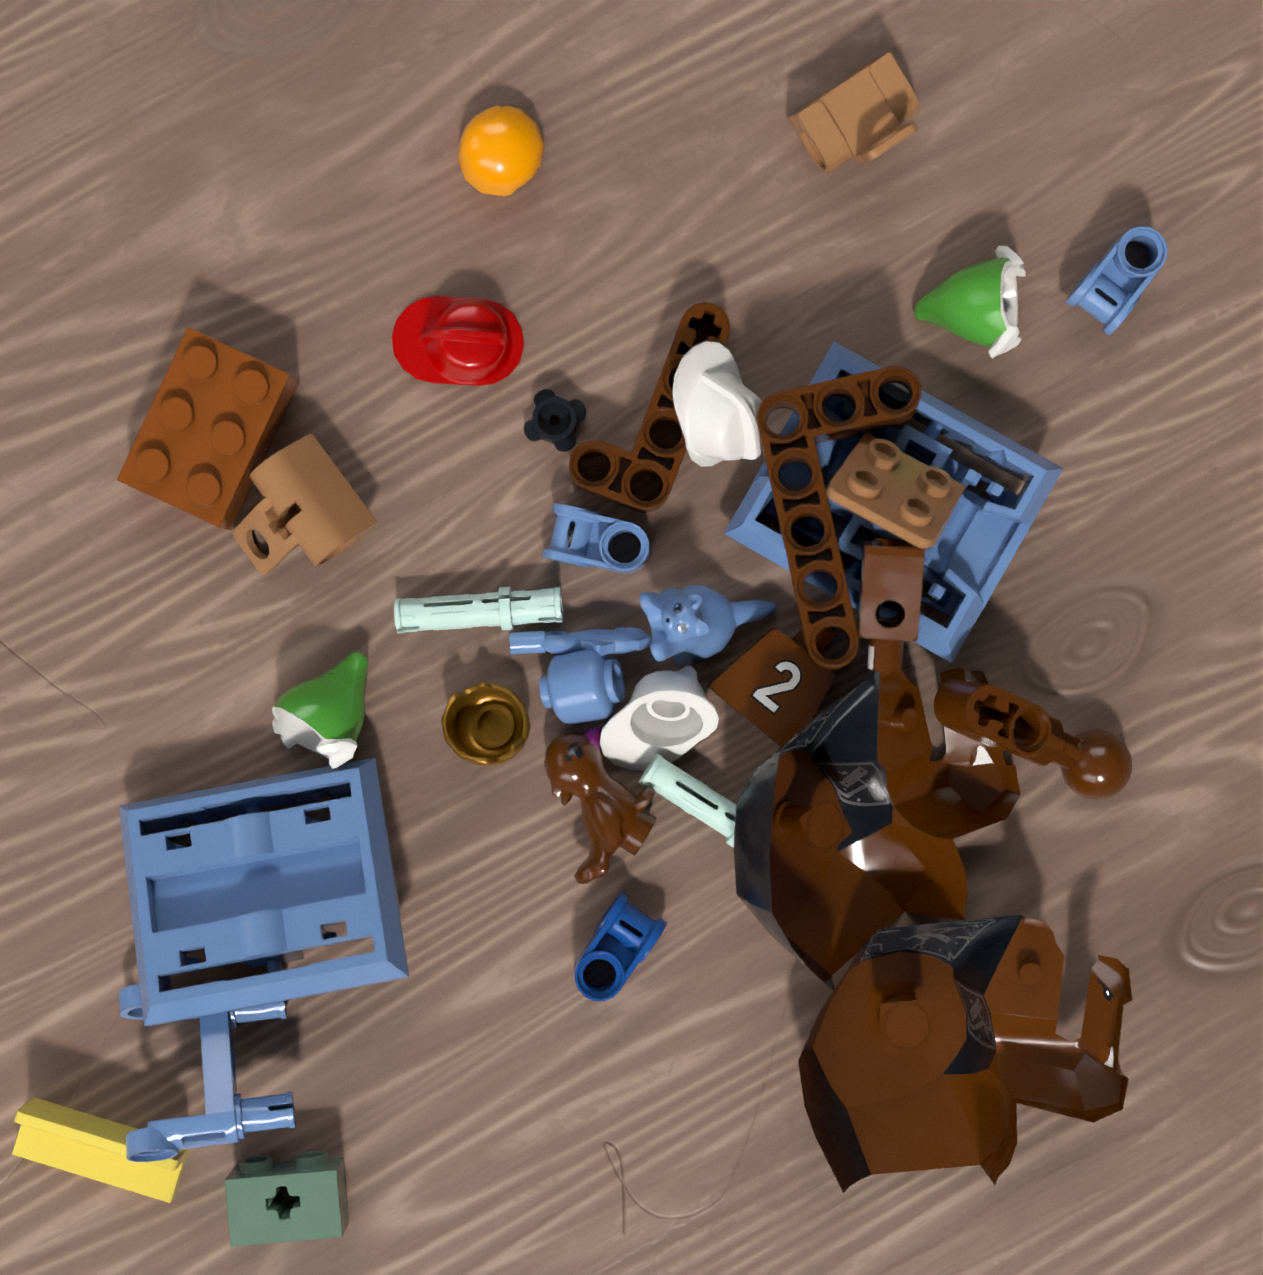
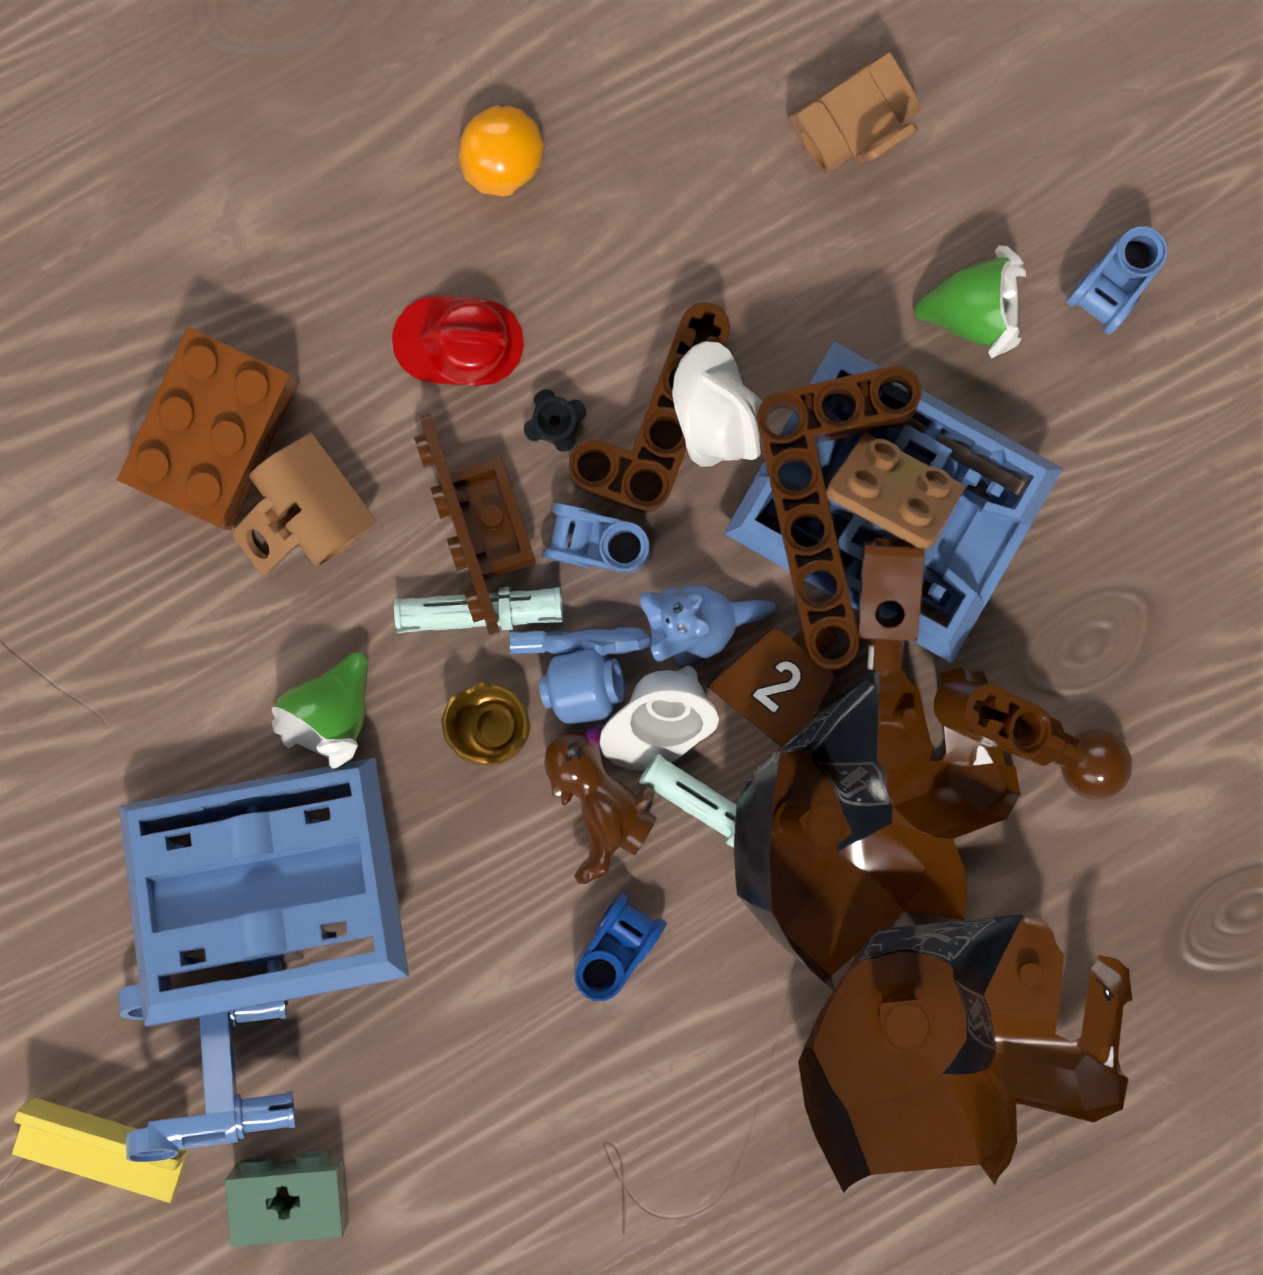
(485, 519): none -> reddish brown bracket

